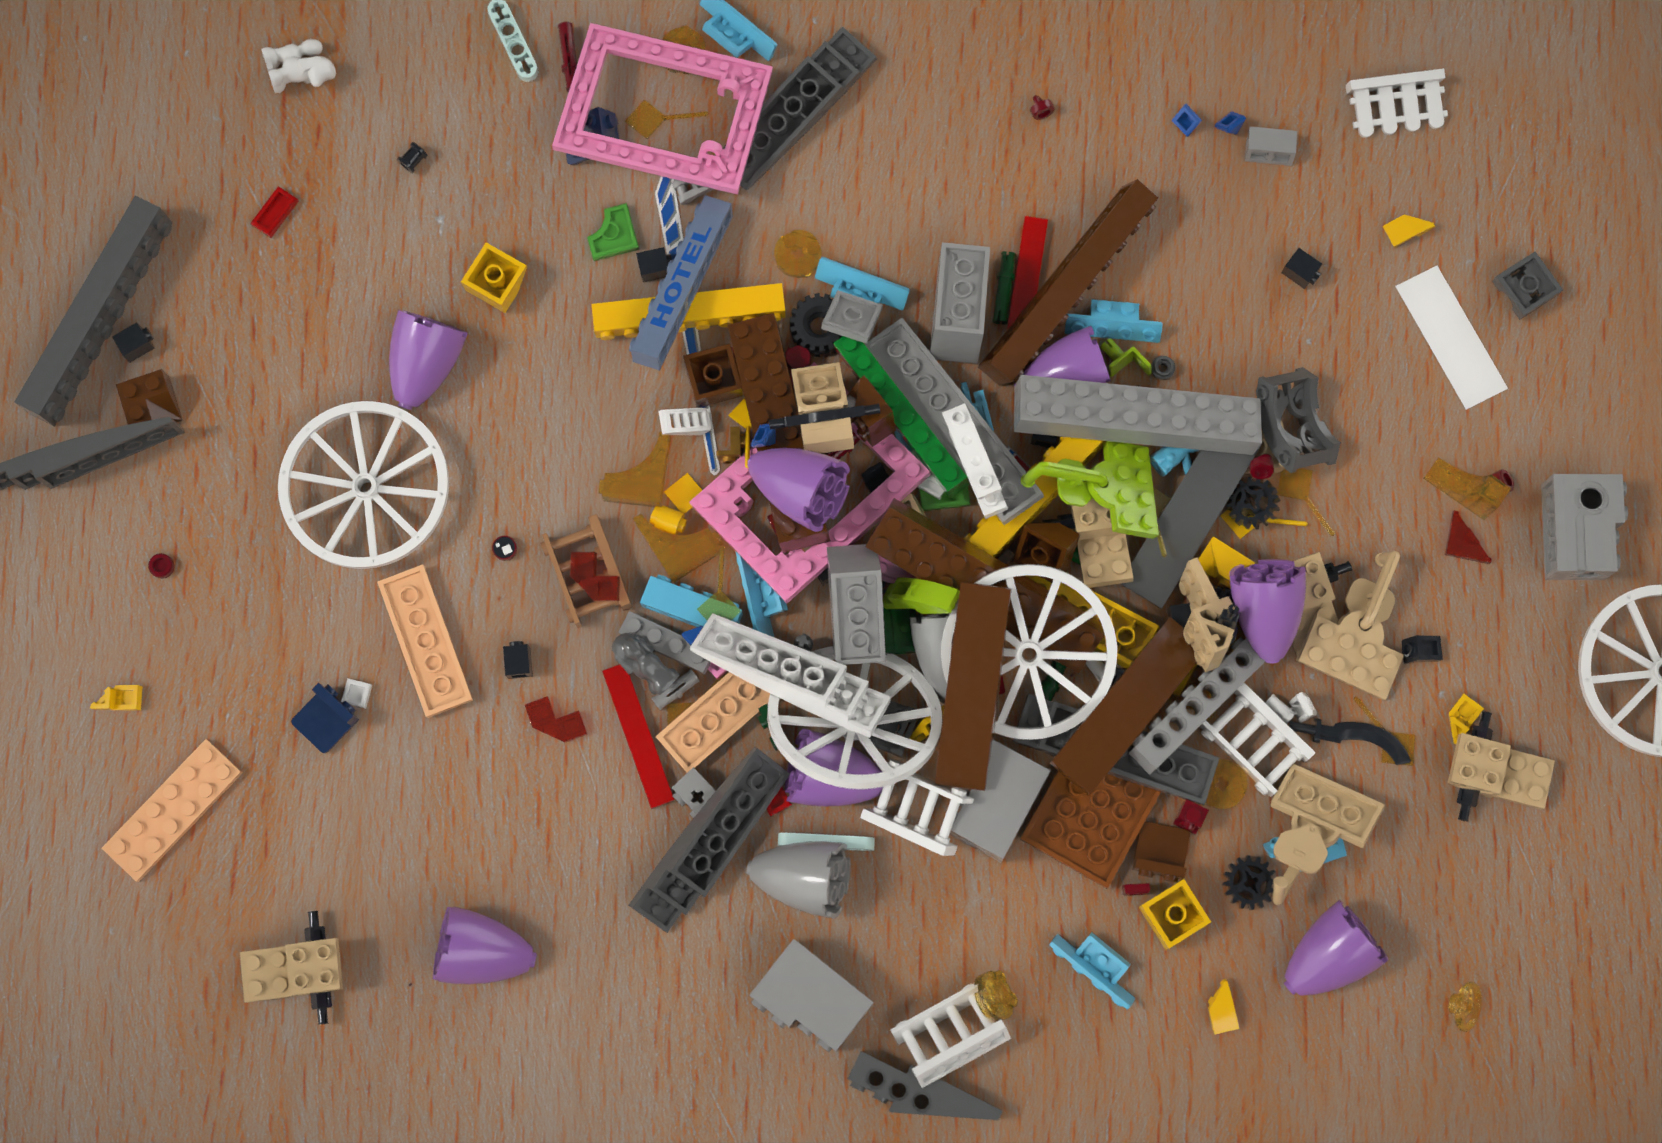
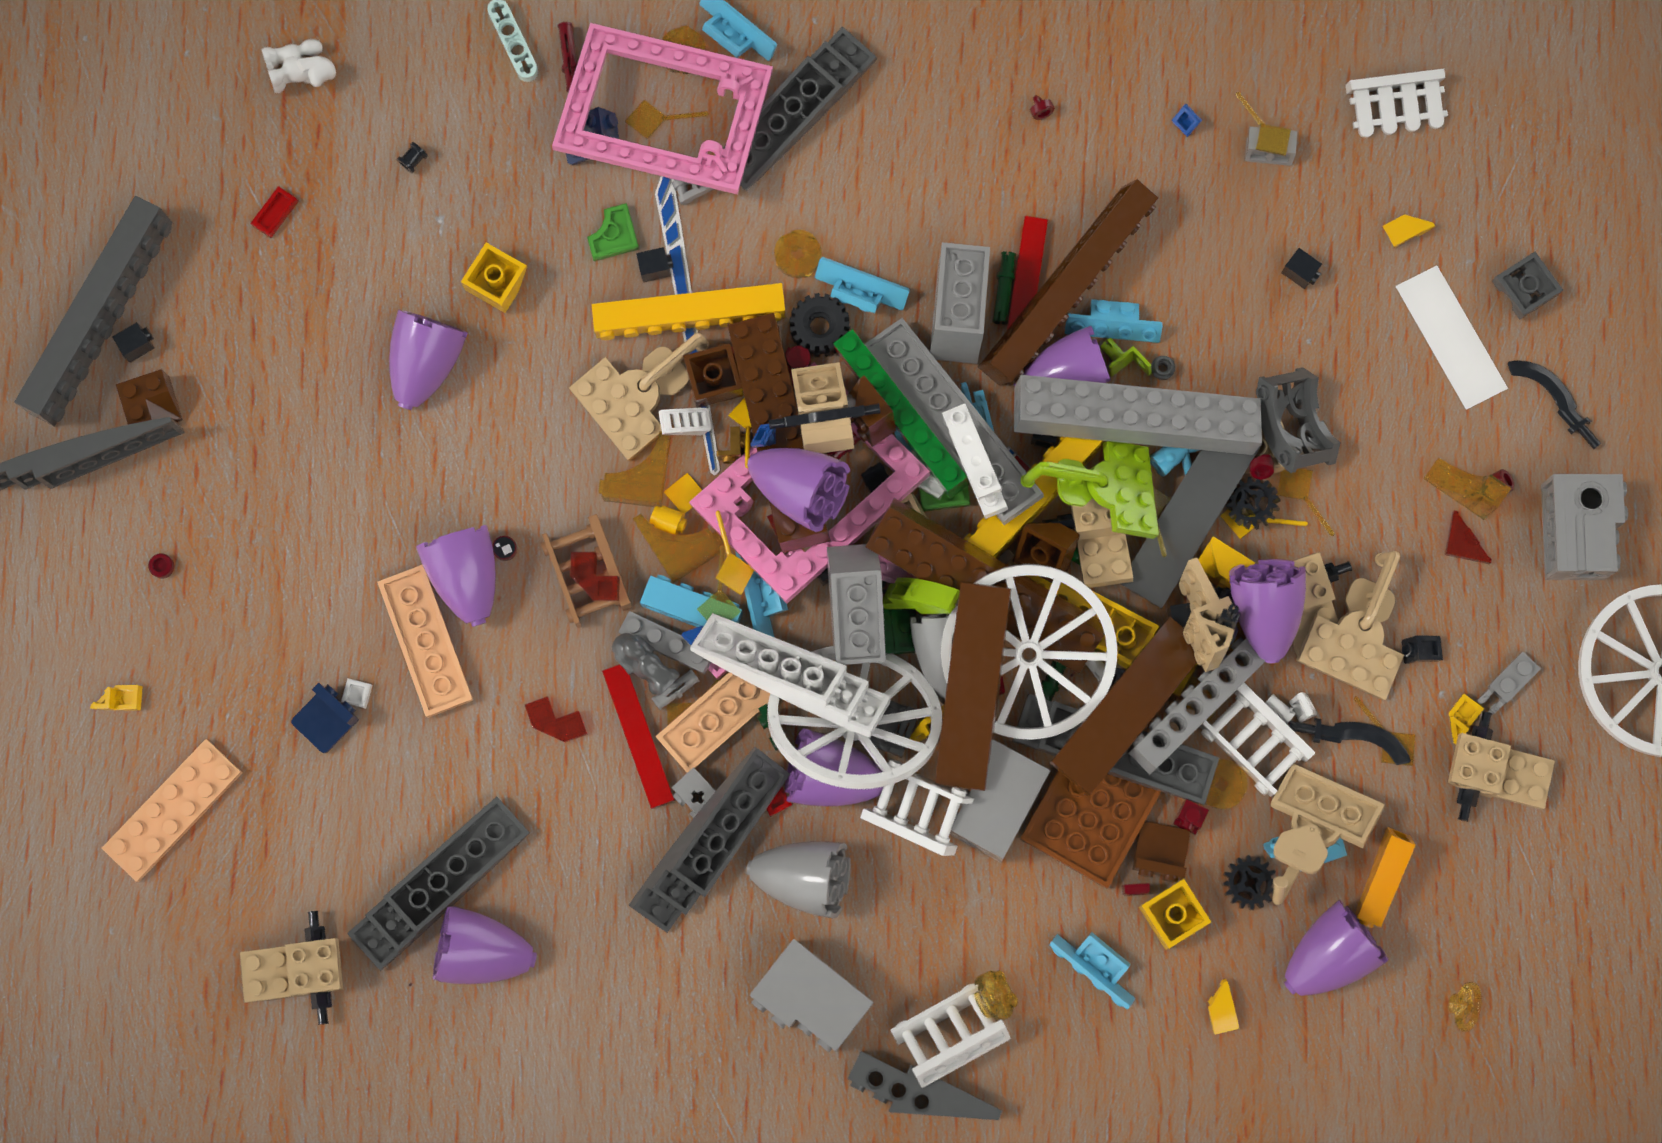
(309, 431): white wheel -> none
(438, 883): none -> dark grey slope
(462, 572): none -> medium lavender cylinder
(517, 660): black brick -> none
(622, 407): none -> tan plate
(681, 282): sand blue brick -> none
(734, 571): none -> yellow piece
(804, 642): dark grey axle -> none
(852, 316): light grey tile -> none
(855, 843): light aqua beam -> none
(1231, 123): blue slope -> none
(1270, 138): none -> clear yellow piece
(1384, 877): none -> light orange slope
(1510, 681): none -> light grey hinge
(1559, 393): none -> black sword

